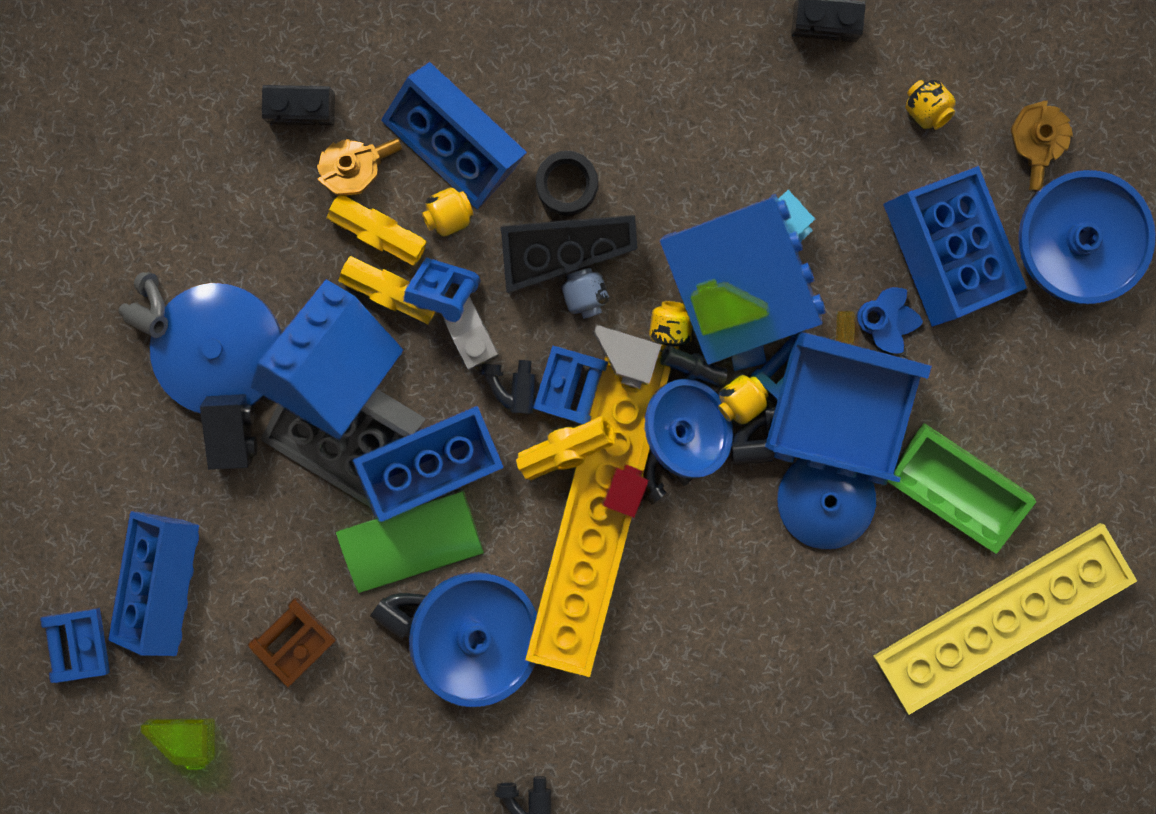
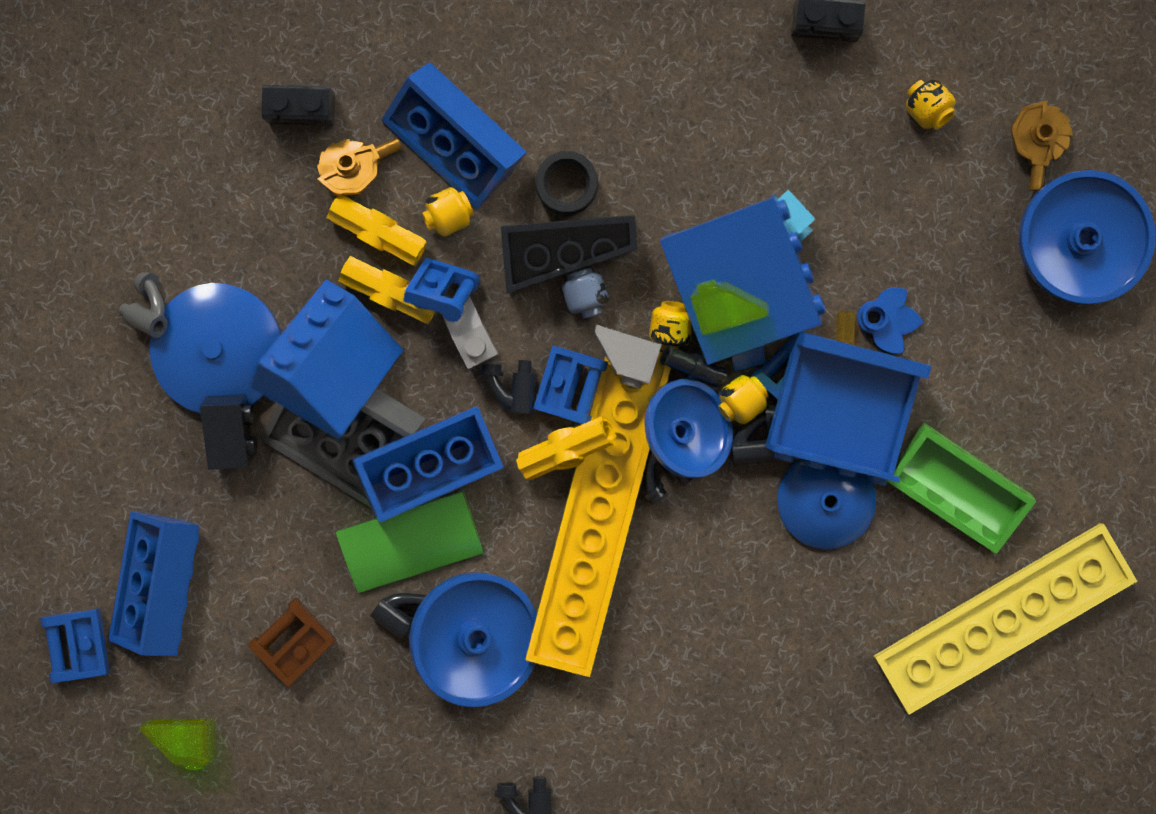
(625, 490): dark red brick -> none
(955, 246): blue slope -> none

